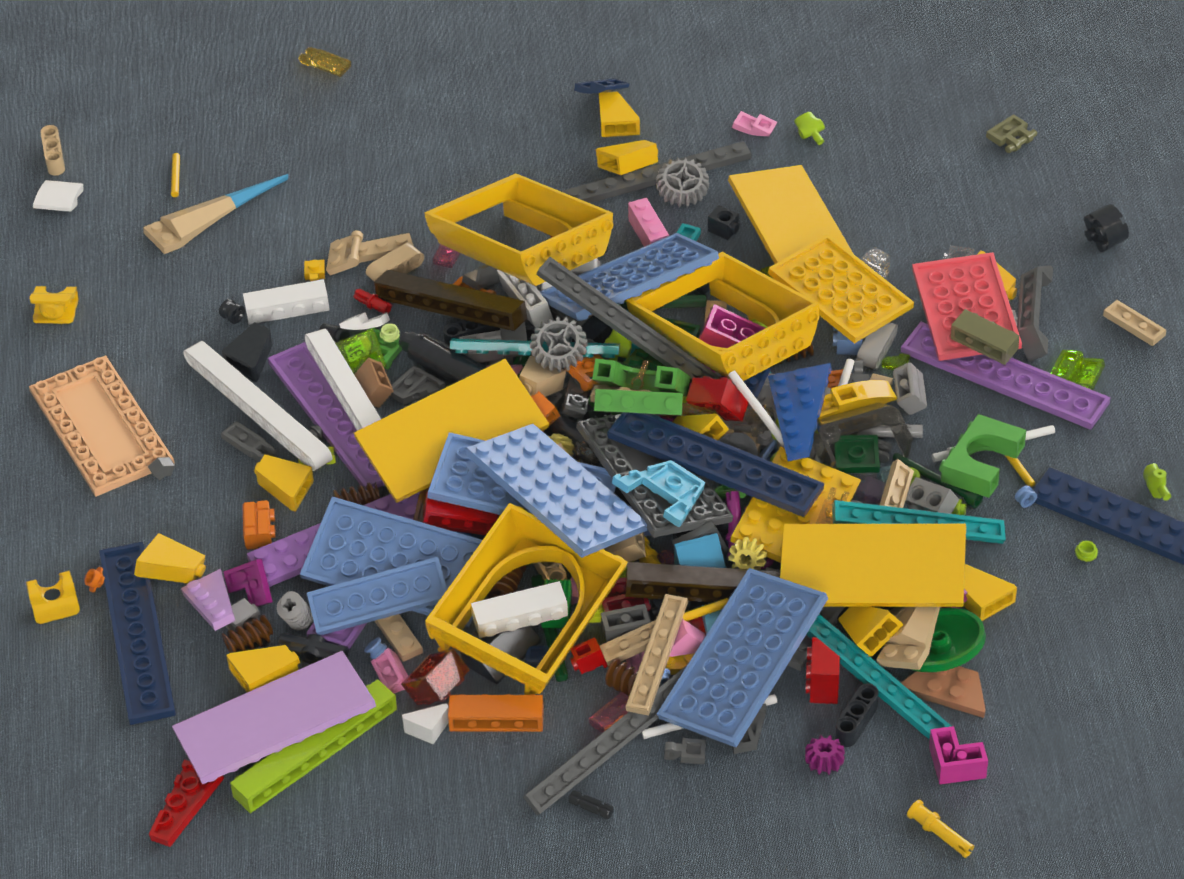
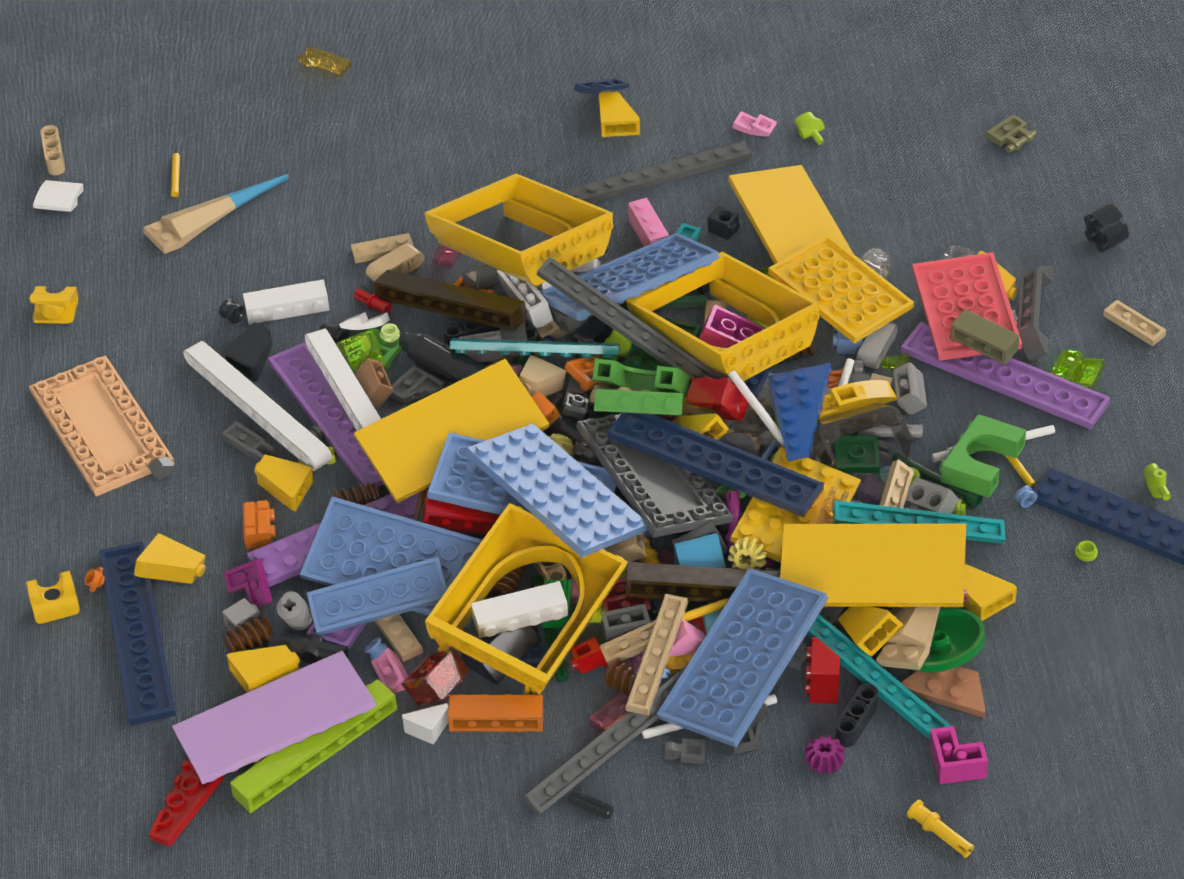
(211, 599): lavender wing -> none
(314, 270): yellow plate -> none
(340, 256): tan plate -> none
(557, 336): light grey gear -> none
(627, 156): yellow slope -> none
(641, 374): clear orange hand -> none
(668, 481): medium azure wing -> none
(694, 184): light grey gear -> none

